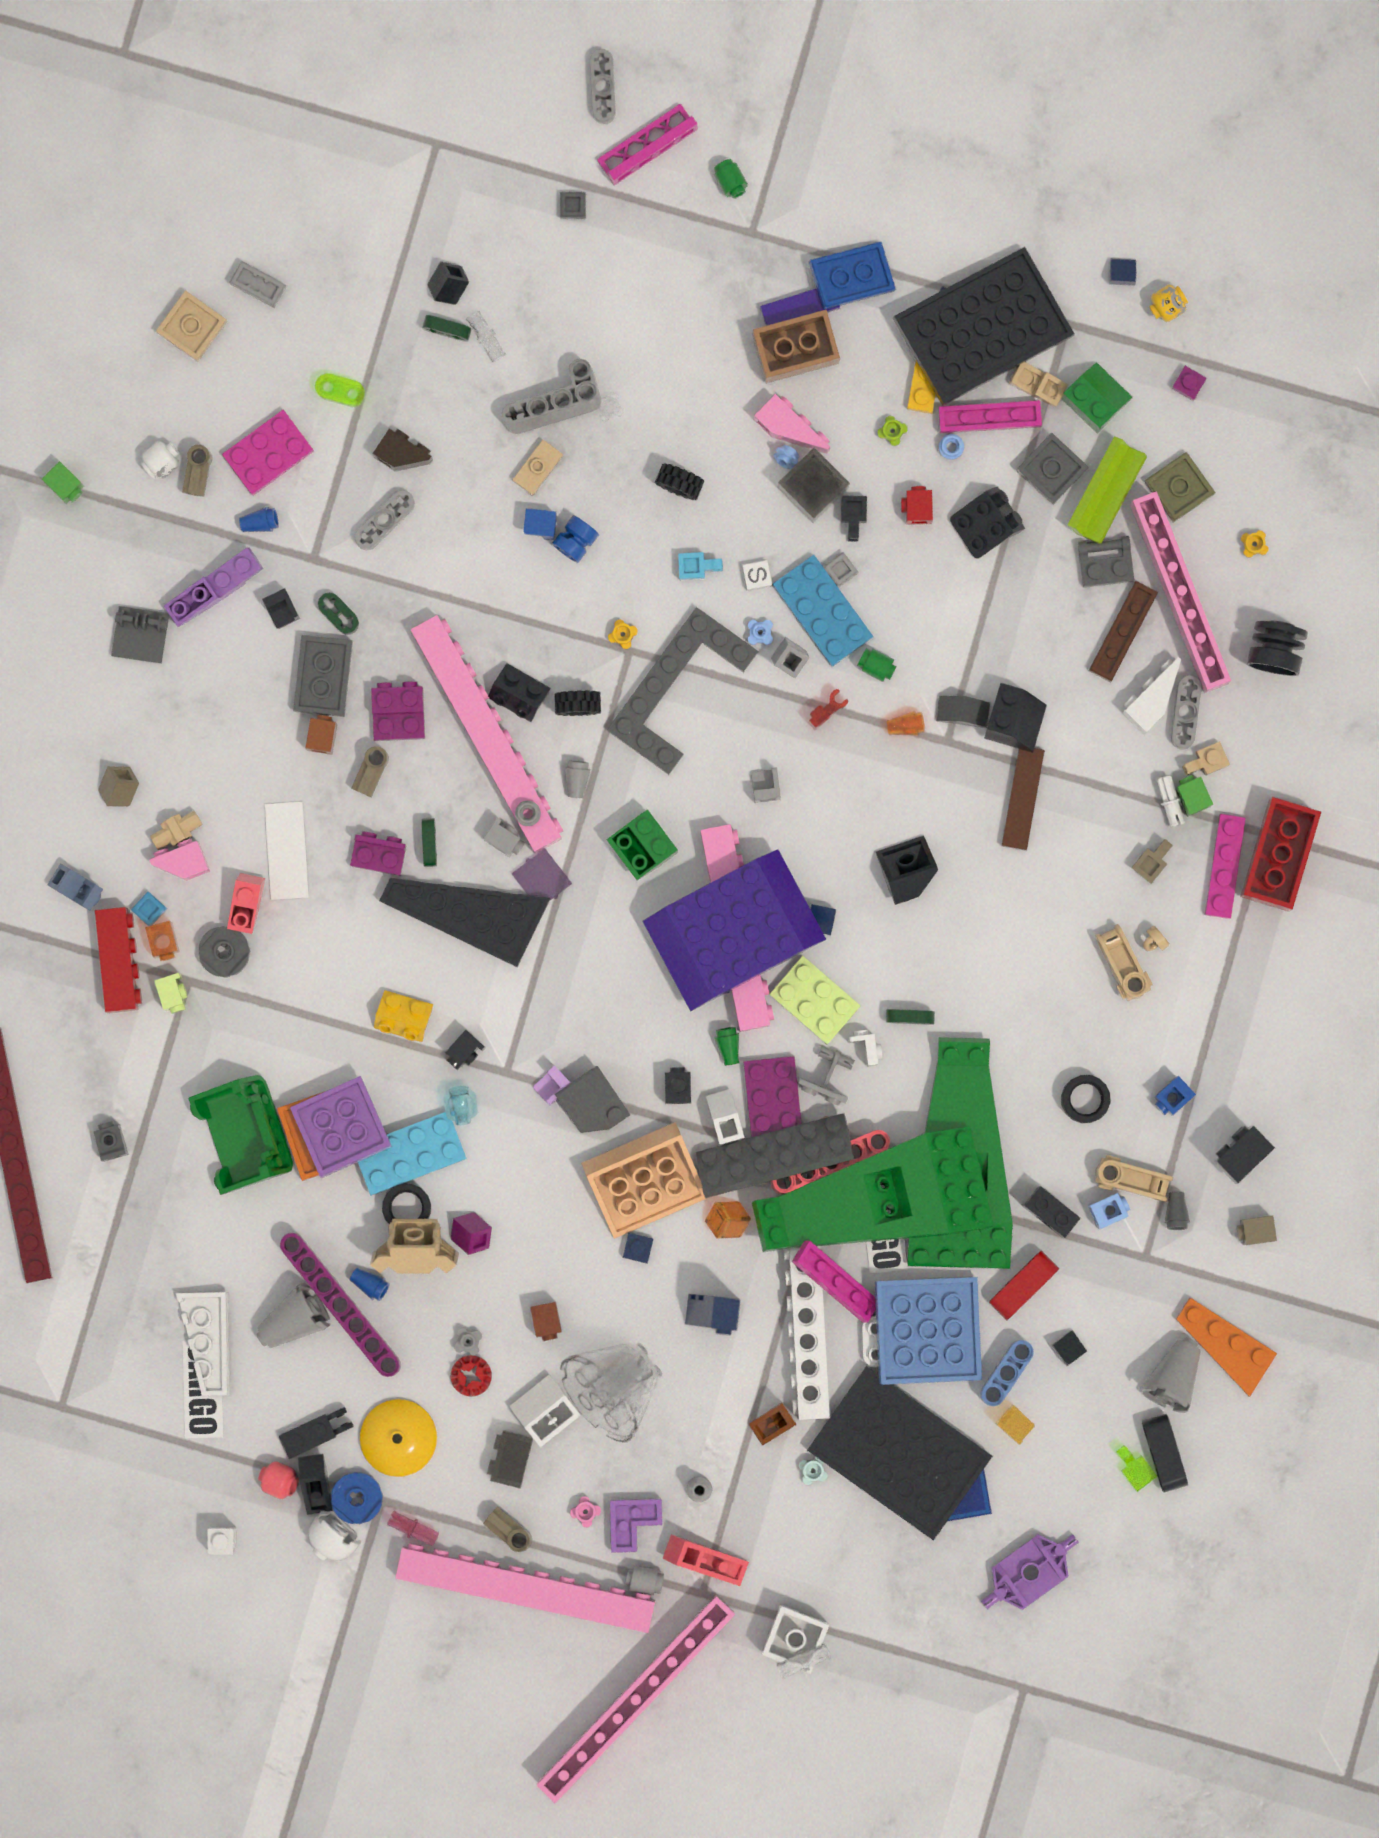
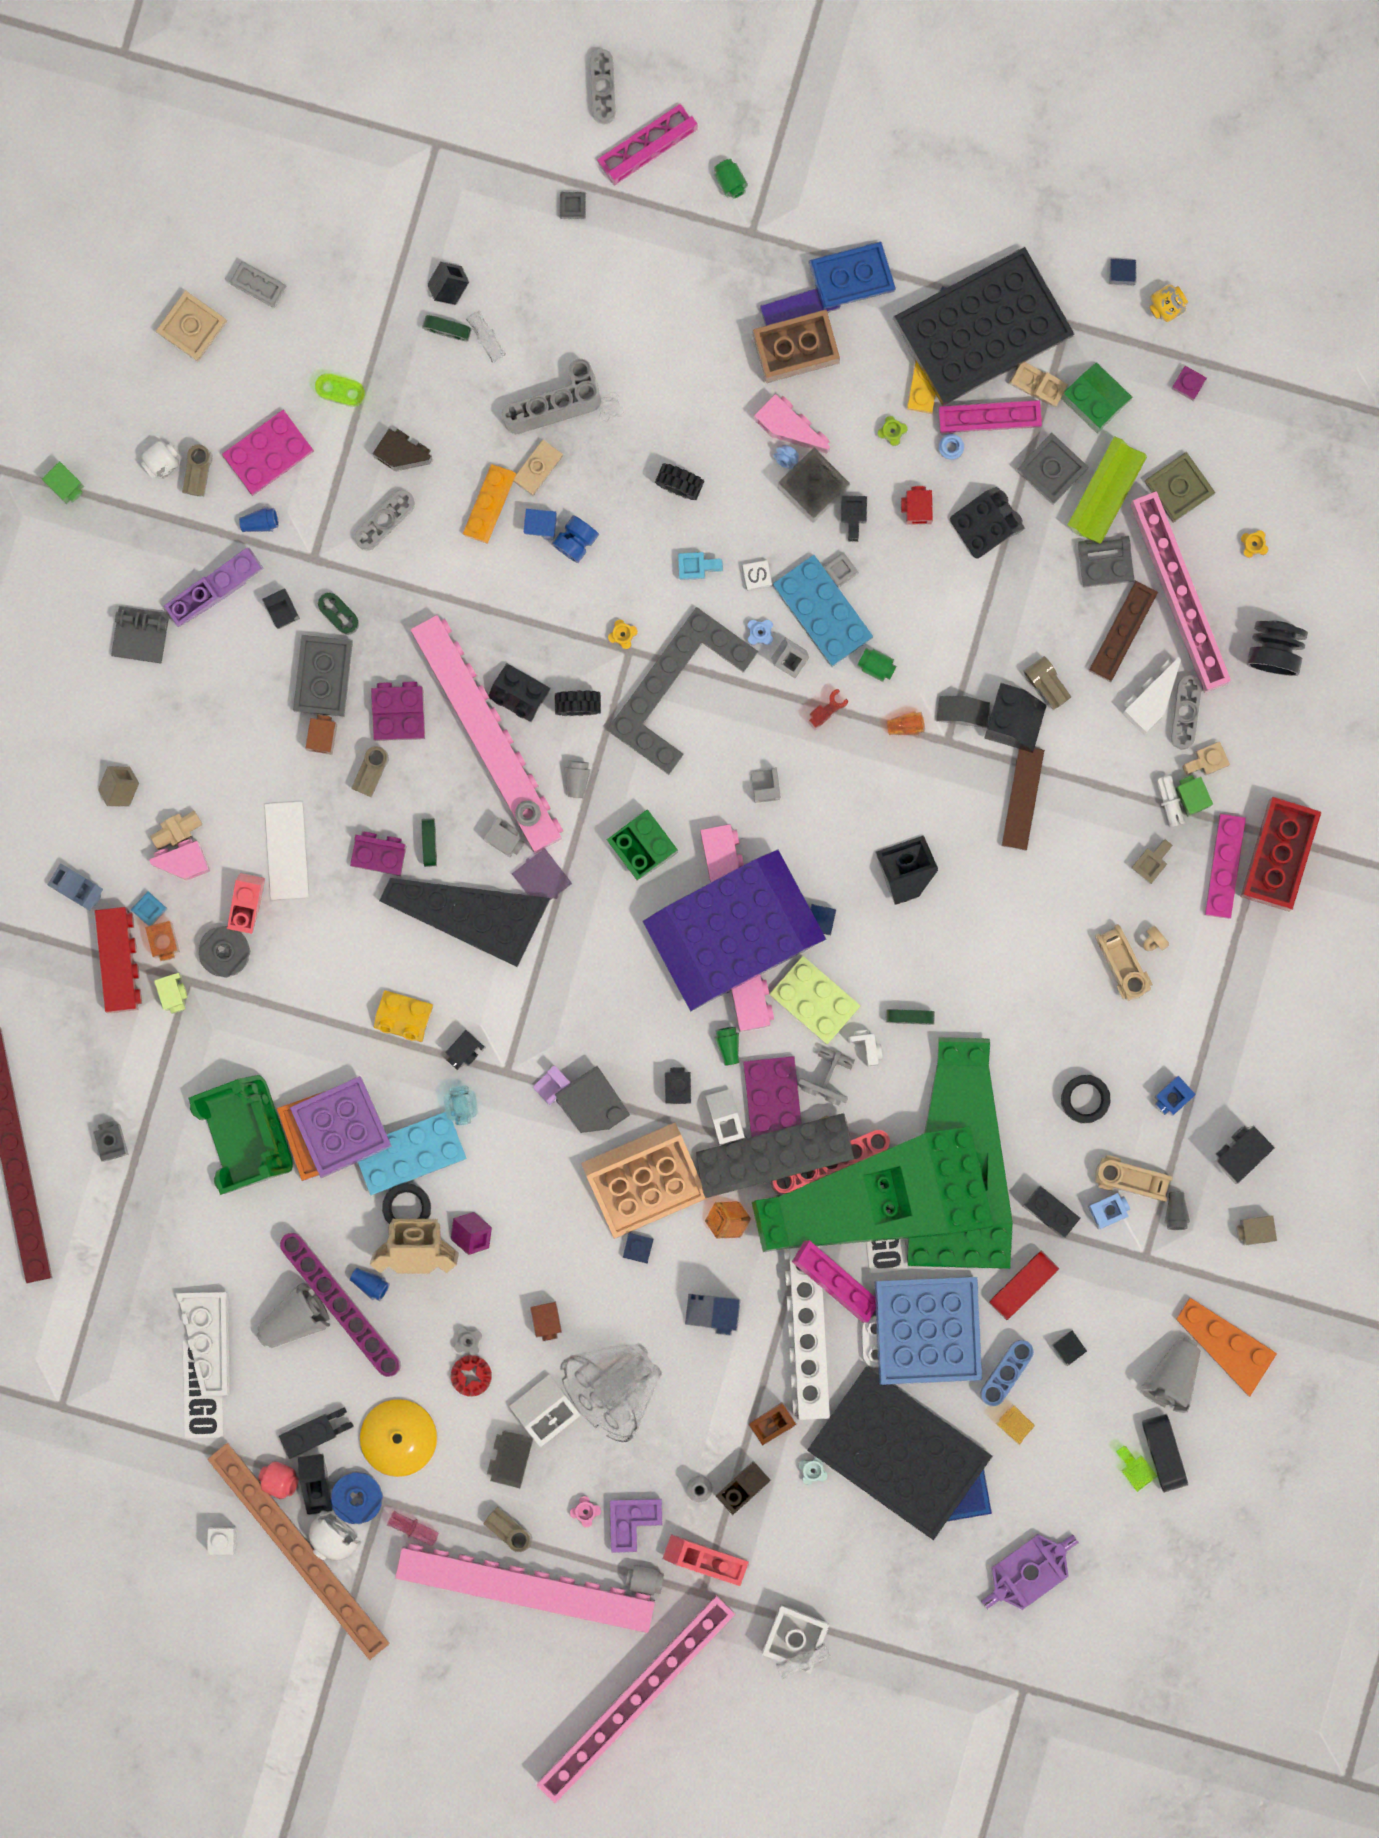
(298, 1551): none -> nougat plate
(489, 503): none -> light orange plate
(743, 1487): none -> dark brown slope
(1043, 677): none -> dark tan piece

